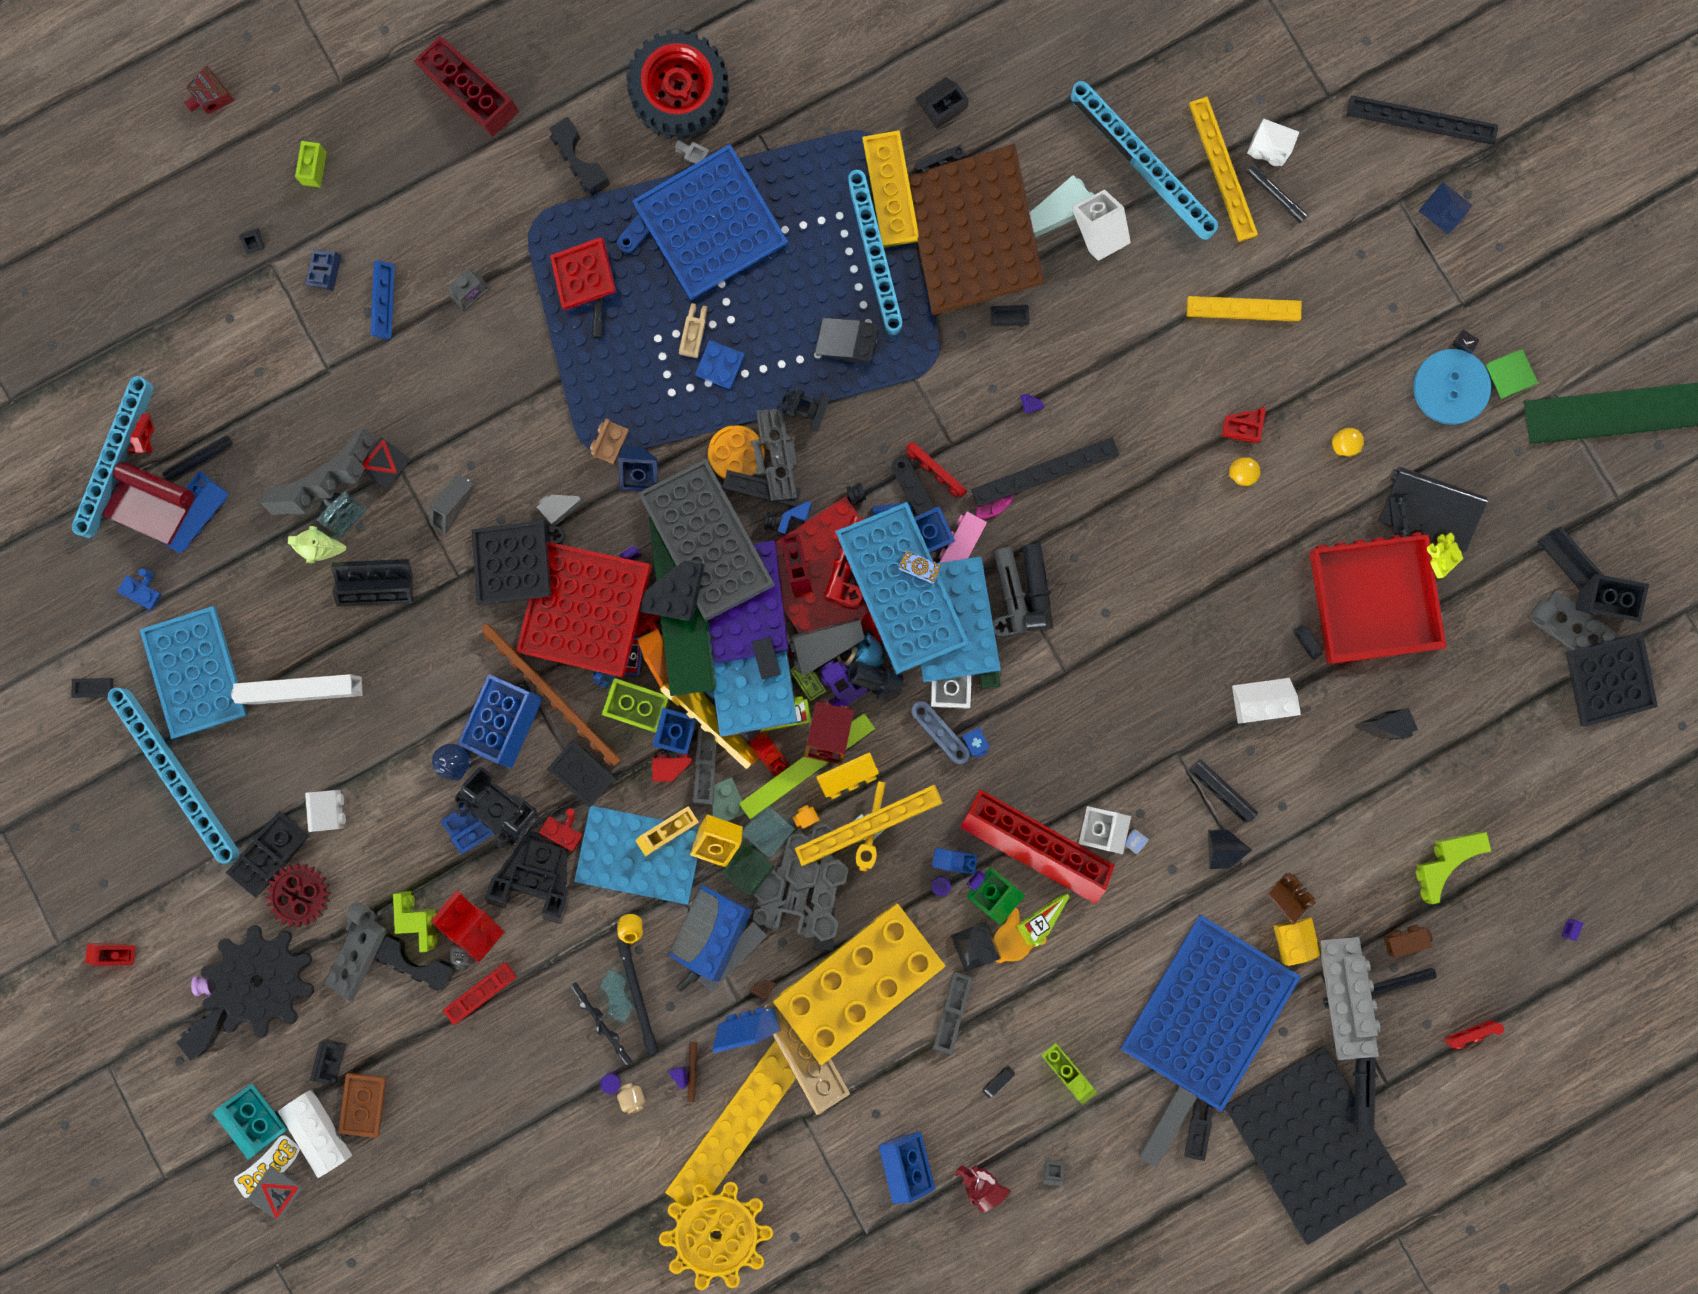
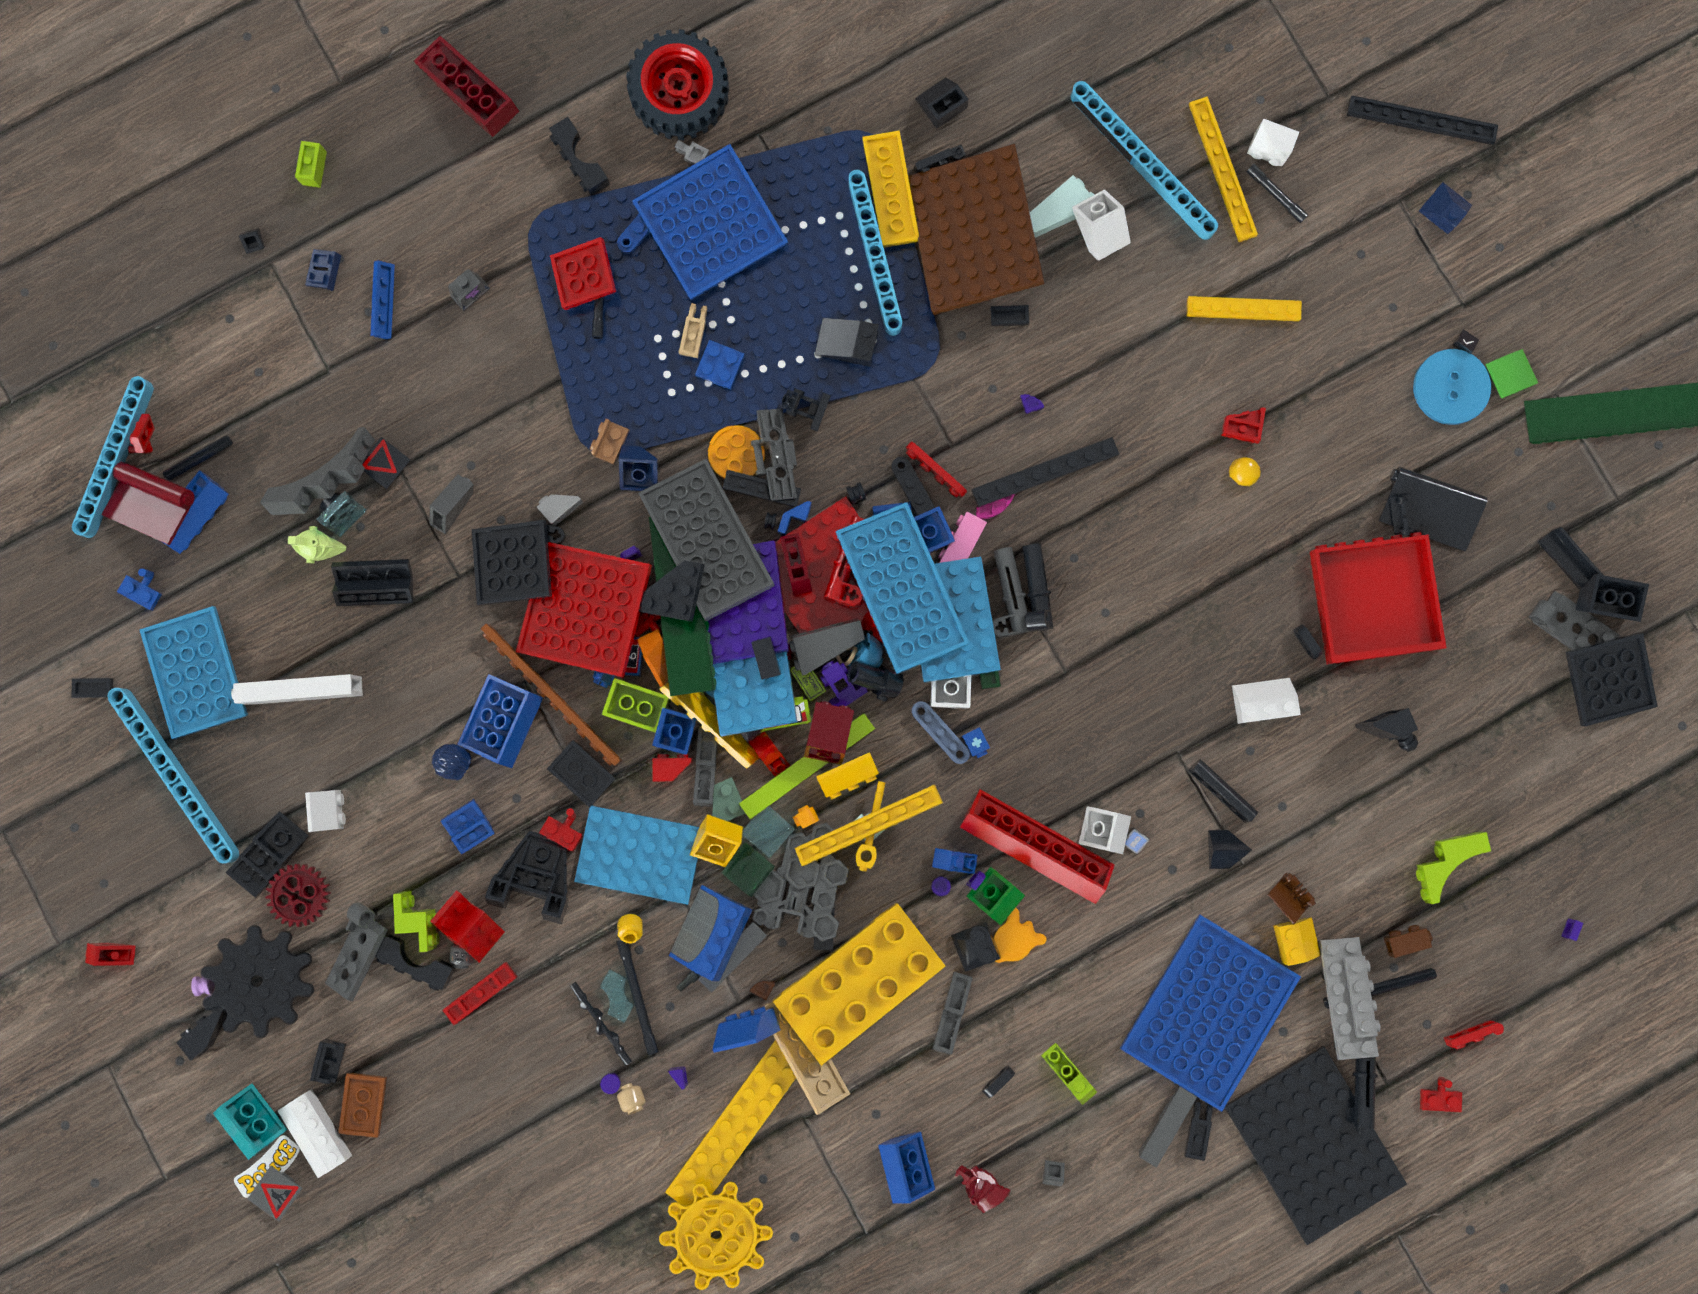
(207, 92): torso -> none
(495, 808): black container -> none
(666, 831): yellow slope -> none
(692, 1071): reddish brown bar -> none
(919, 567): tile -> none
(1041, 922): lime slope -> none
(1348, 442): yellow hair -> none
(1408, 744): none -> black plate
(1441, 1098): none -> red plate
(1445, 555): neon yellow plate -> none

